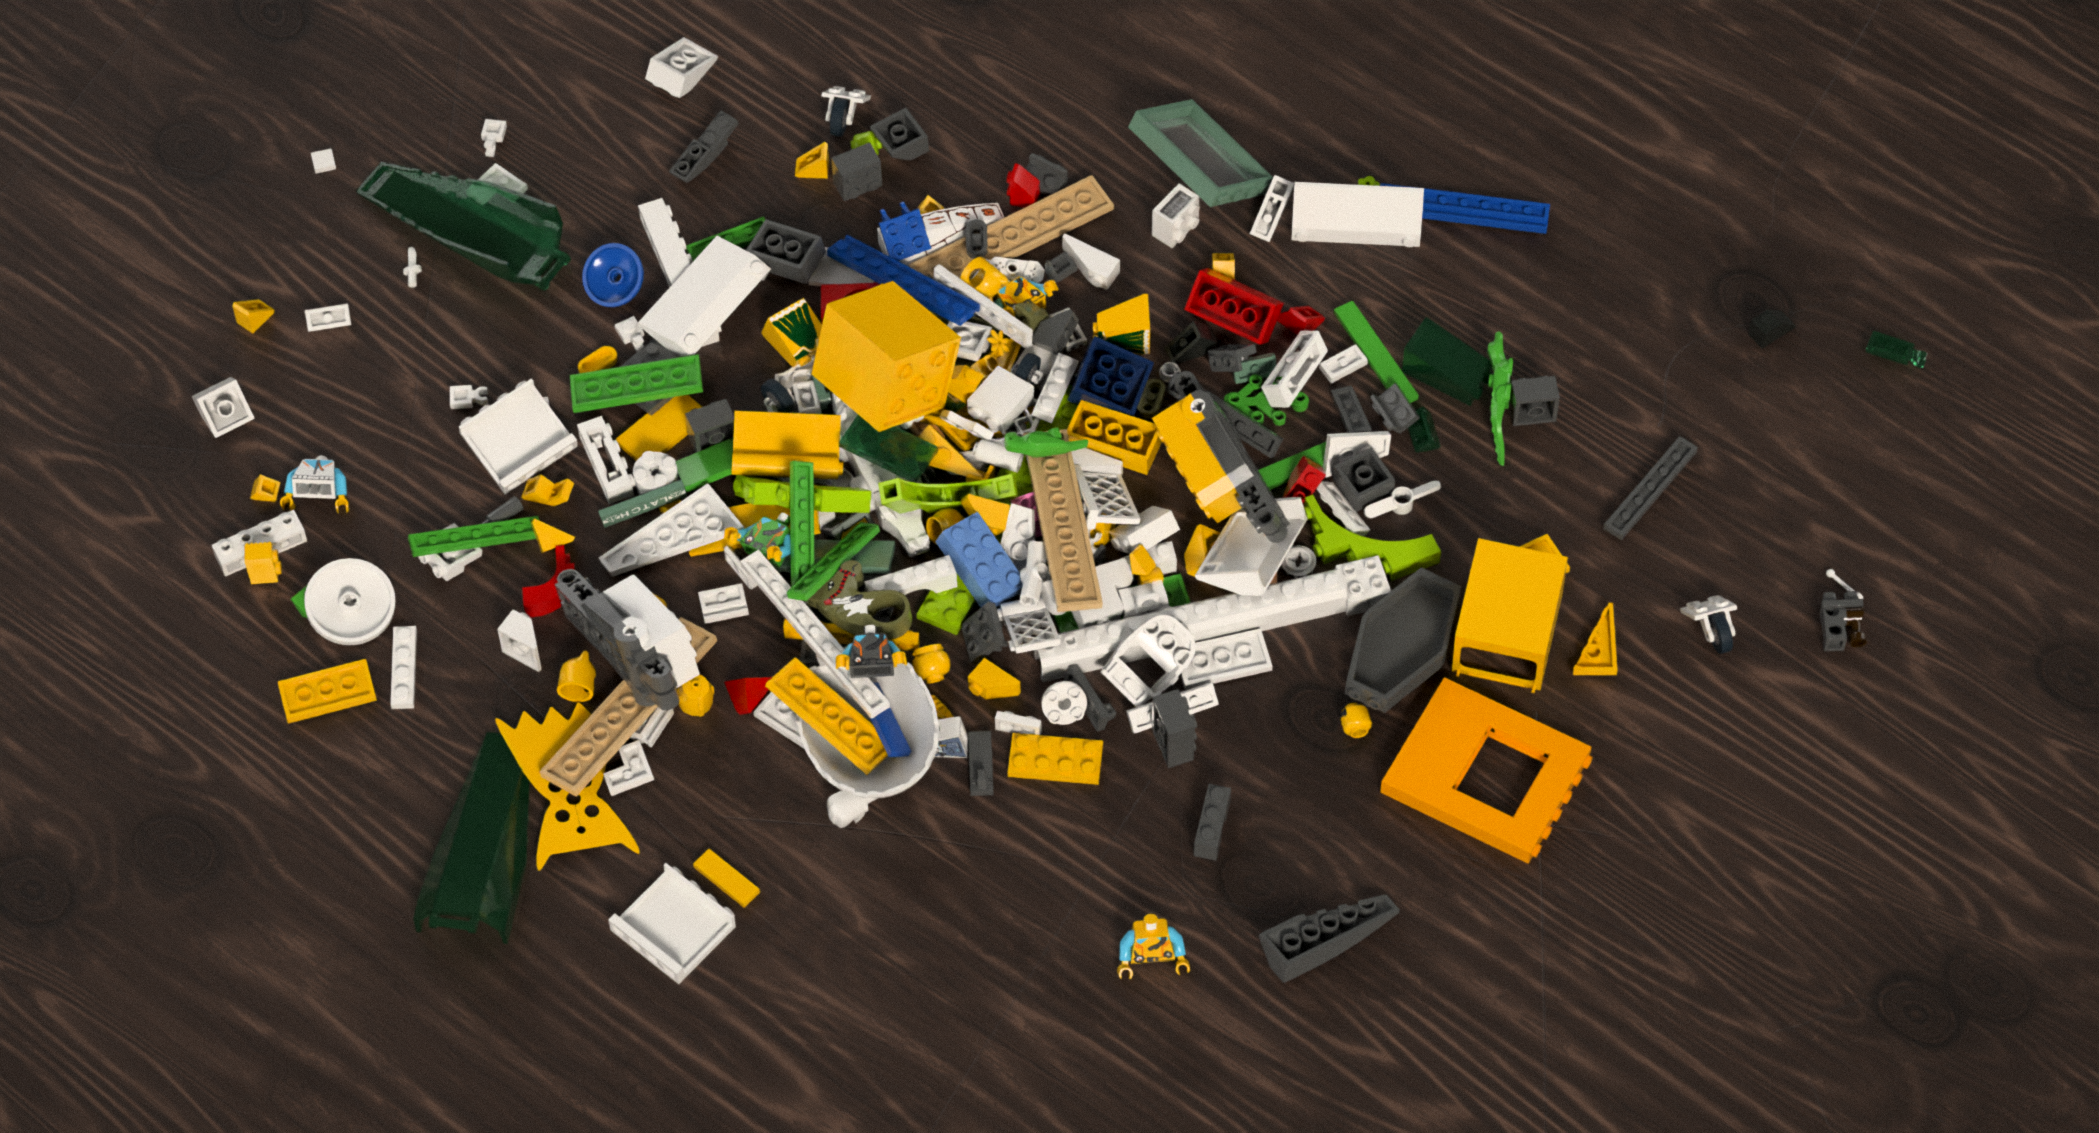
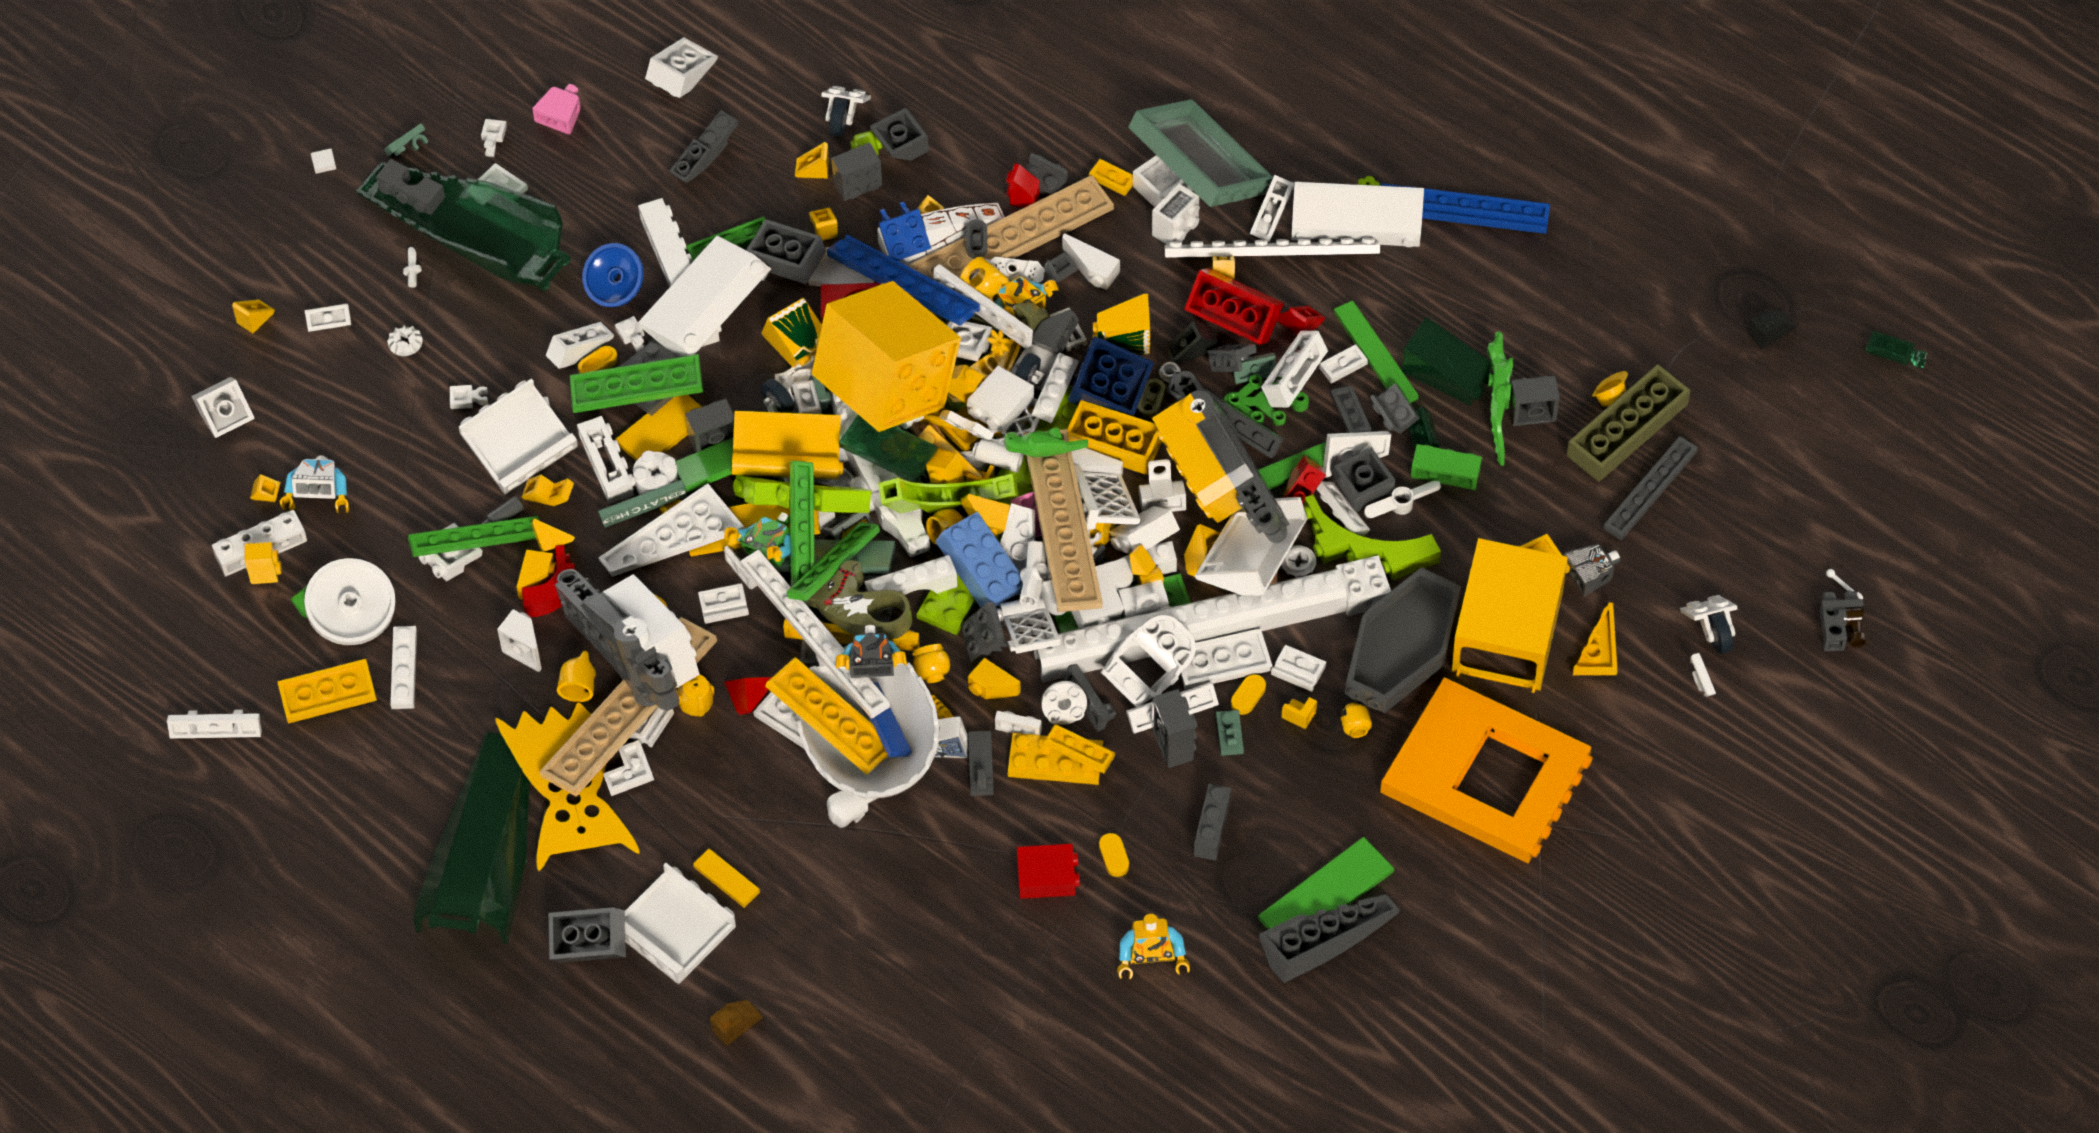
(214, 725): none -> white hinge
(398, 146): none -> sand green plate
(401, 347): none -> white gear
(423, 196): none -> dark grey arch
(536, 570): none -> yellow slope
(558, 109): none -> bright pink torso
(576, 344): none -> white slope
(587, 935): none -> dark grey brick
(734, 1020): none -> pearl gold slope
(824, 223): none -> yellow slope
(945, 468): none -> yellow slope
(1047, 871): none -> red brick
(1079, 748): none -> yellow tile
(1112, 177): none -> yellow plate
(1114, 855): none -> yellow tile
(1156, 180): none -> piece
(1162, 490): none -> white piece
(1229, 732): none -> sand green plate
(1248, 694): none -> yellow tile
(1281, 247): none -> white plate
(1298, 668): none -> white plate
(1299, 713): none -> yellow panel
(1333, 885): none -> bright green tile
(1446, 466): none -> bright green brick
(1591, 567): none -> dark grey torso
(1611, 388): none -> yellow piece
(1628, 423): none -> olive brick
(1701, 676): none -> white tile

